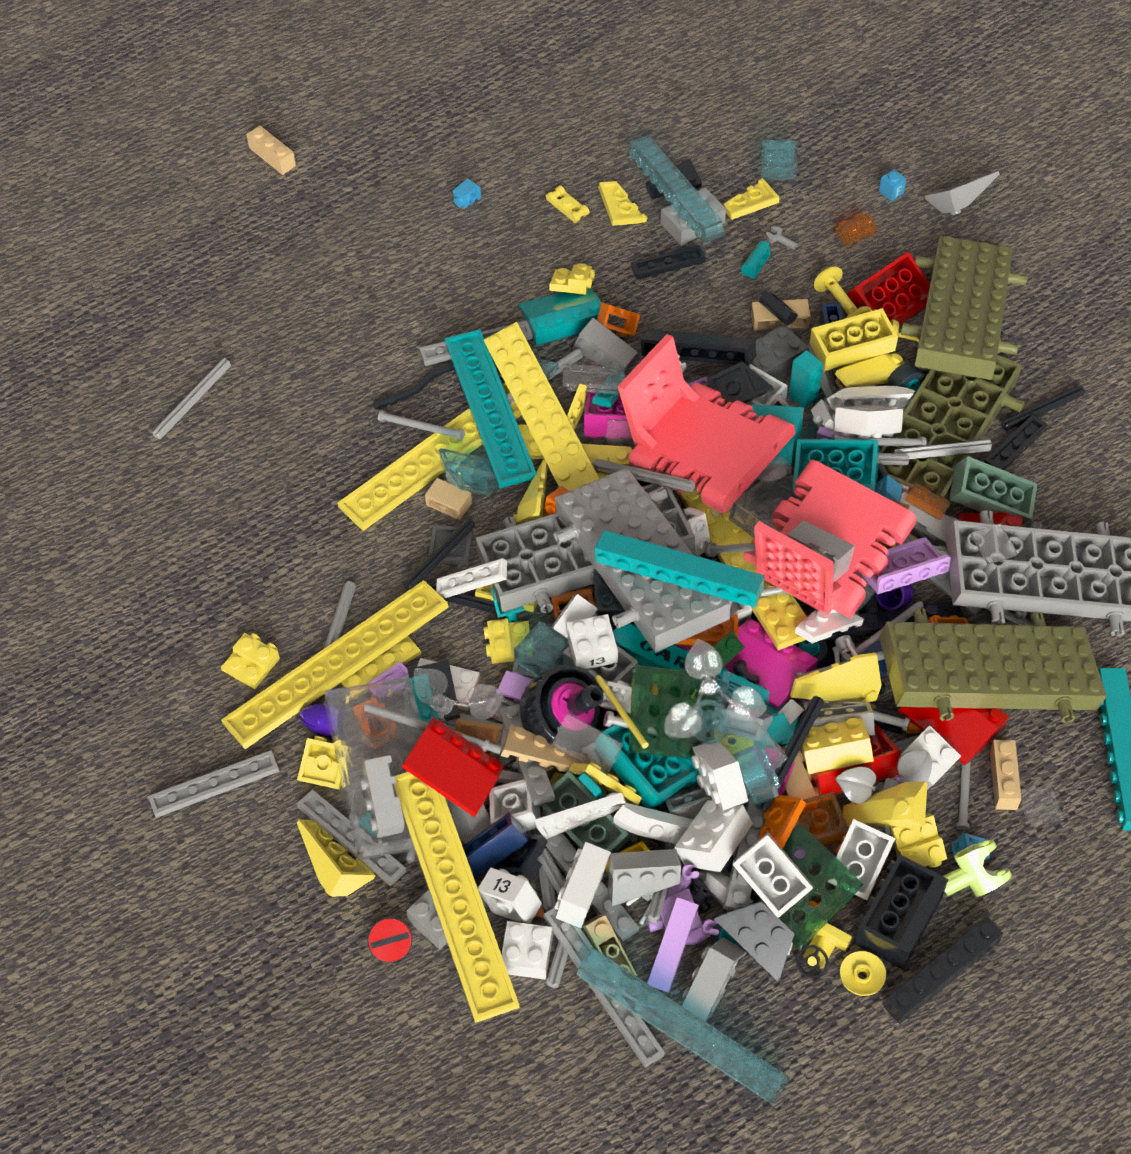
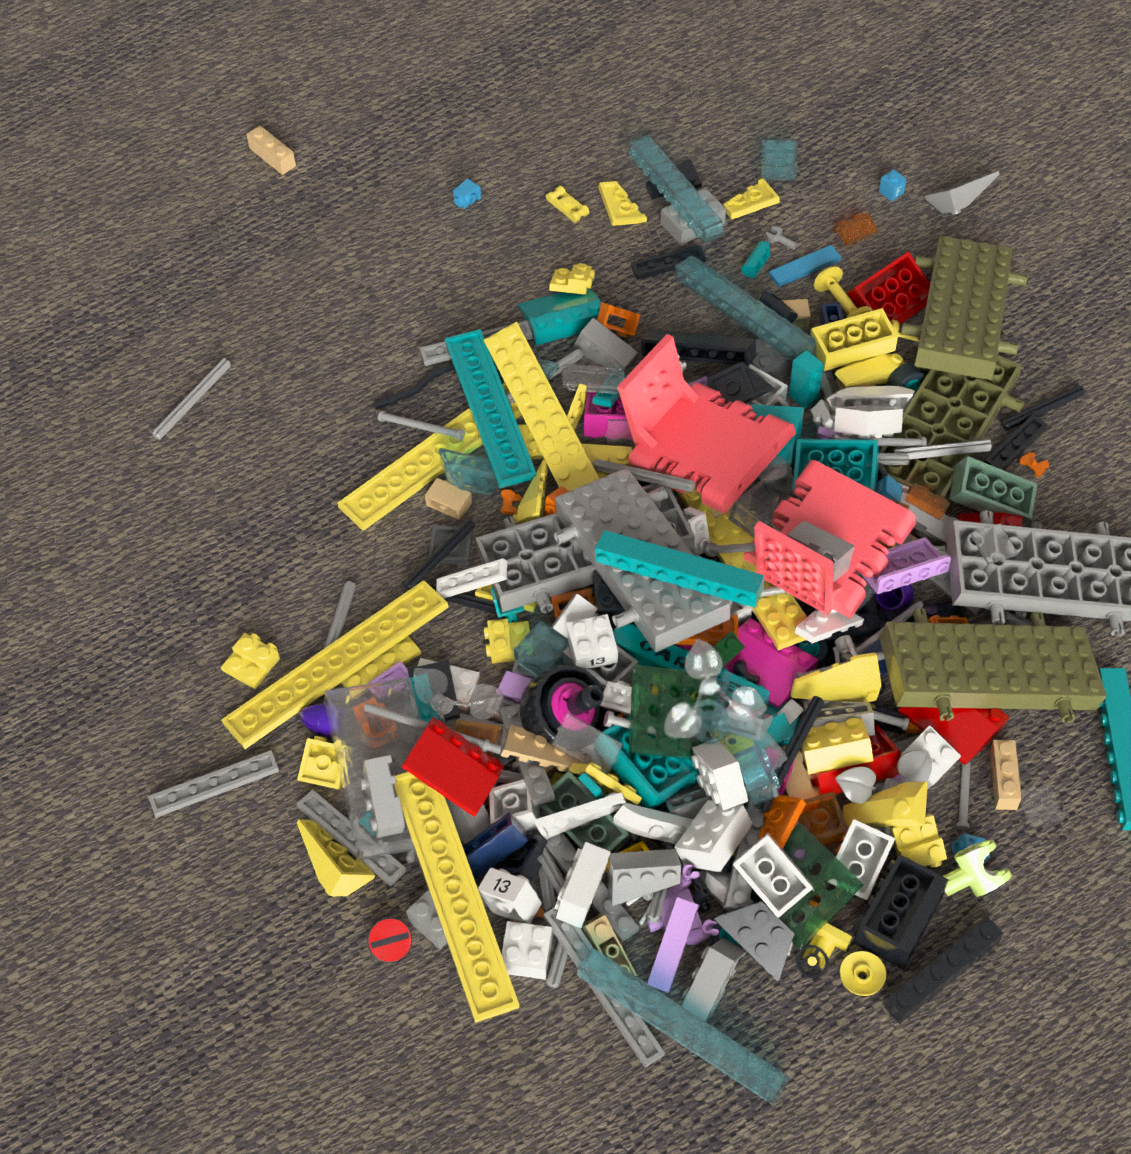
(509, 497): none -> orange piece
(621, 711): light yellow axle -> none
(744, 308): none -> clear light blue brick
(804, 265): none -> dark azure tile
(1038, 468): none -> orange piece

